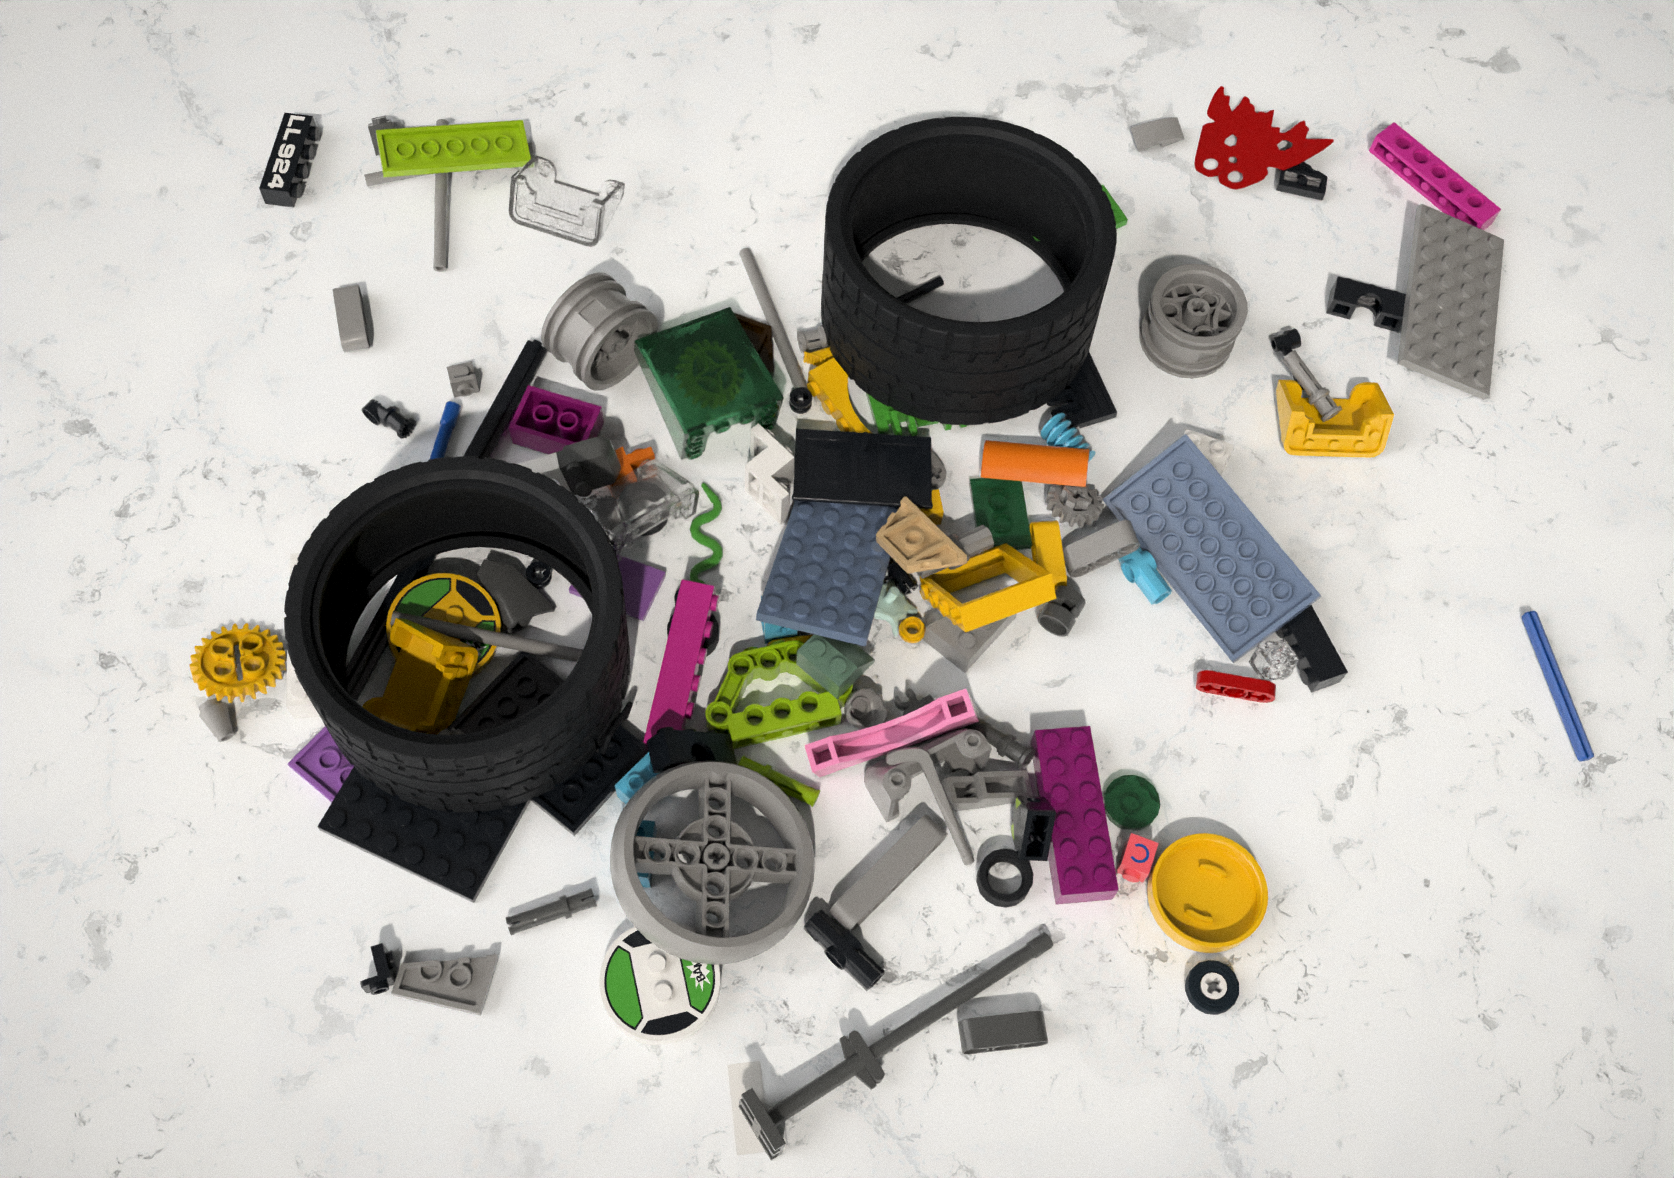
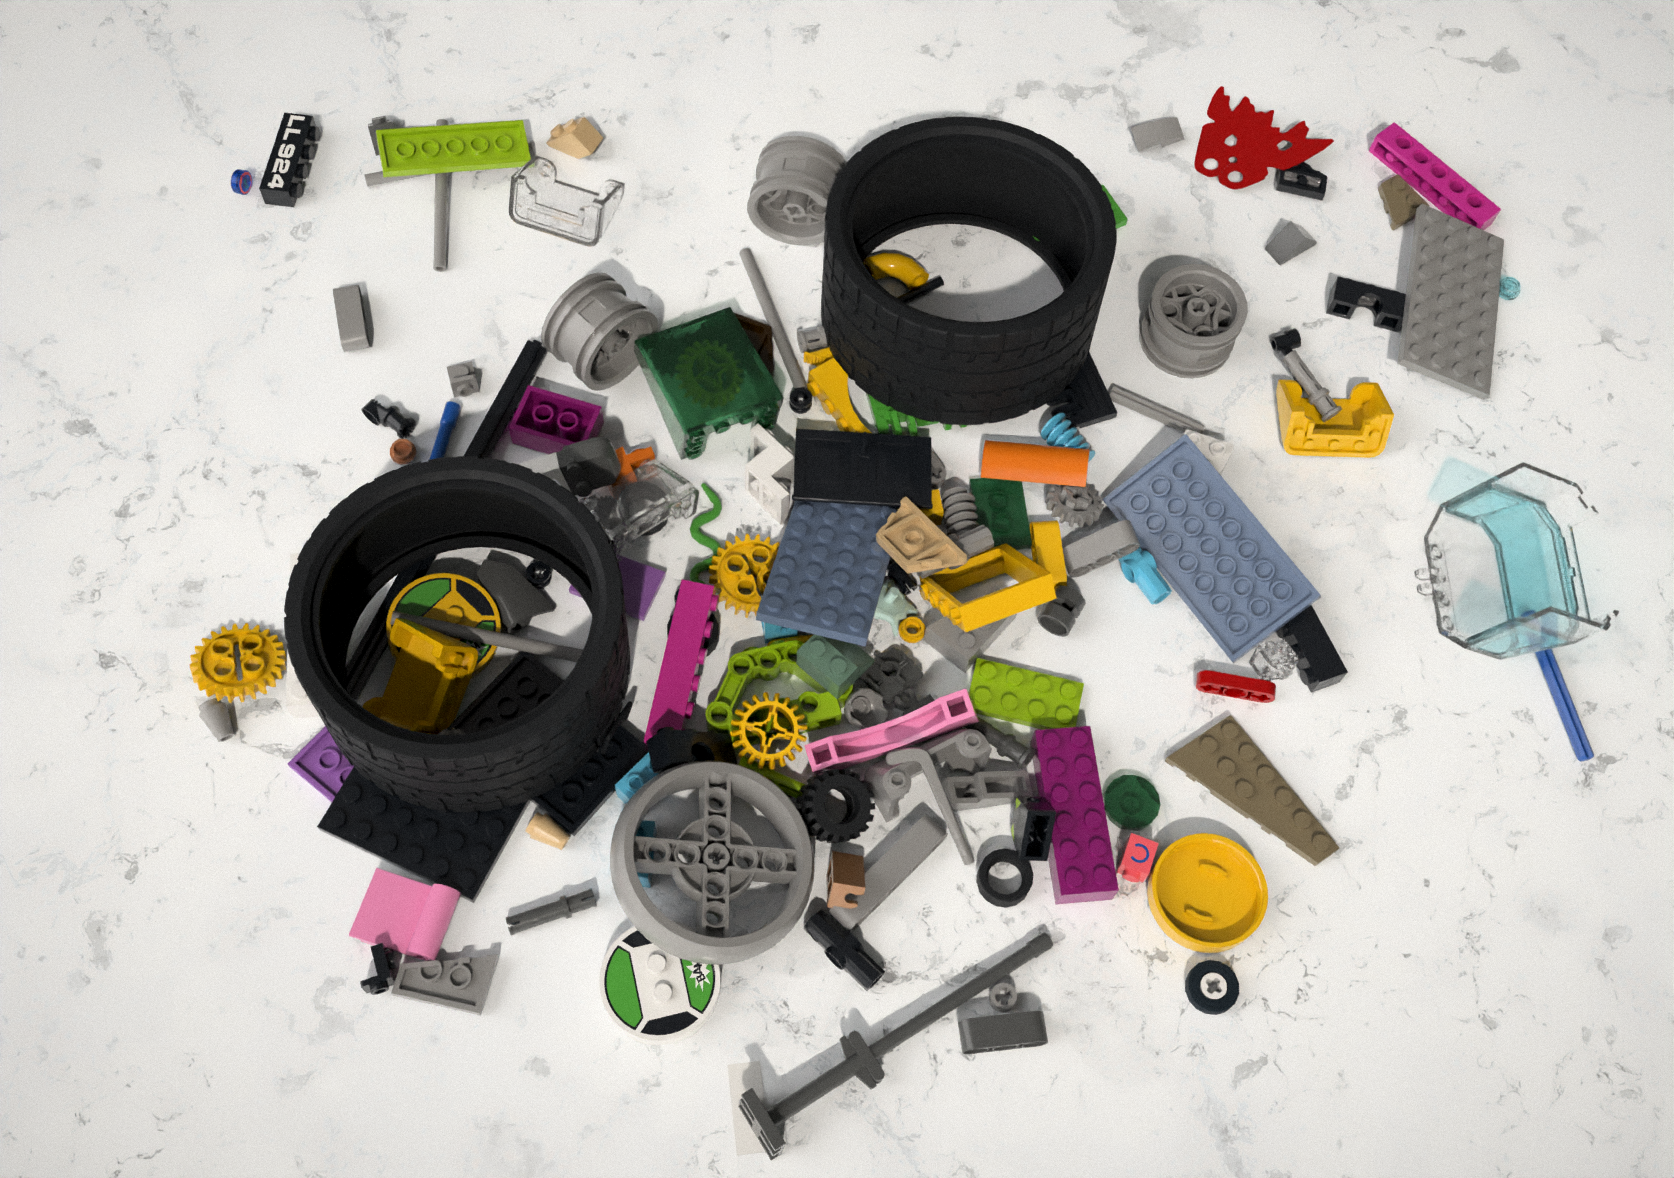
(241, 181): none -> clear blue tile
(403, 451): none -> nougat plate
(405, 915): none -> bright pink door
(546, 830): none -> tan cone
(575, 138): none -> tan slope
(729, 582): none -> yellow gear
(782, 733): none -> yellow gear
(793, 189): none -> light grey wheel
(843, 877): none -> medium nougat hinge
(857, 803): none -> black tyre
(889, 687): none -> dark grey piece
(896, 266): none -> yellow cylinder
(959, 510): none -> light grey piece
(995, 992): none -> light grey bush
(1024, 696): none -> lime plate
(1154, 411): none -> light grey axle
(1247, 782): none -> dark tan wing
(1290, 243): none -> slope
(1399, 201): none -> dark tan wing
(1509, 288): none -> clear light blue plate
(1510, 565): none -> clear windscreen

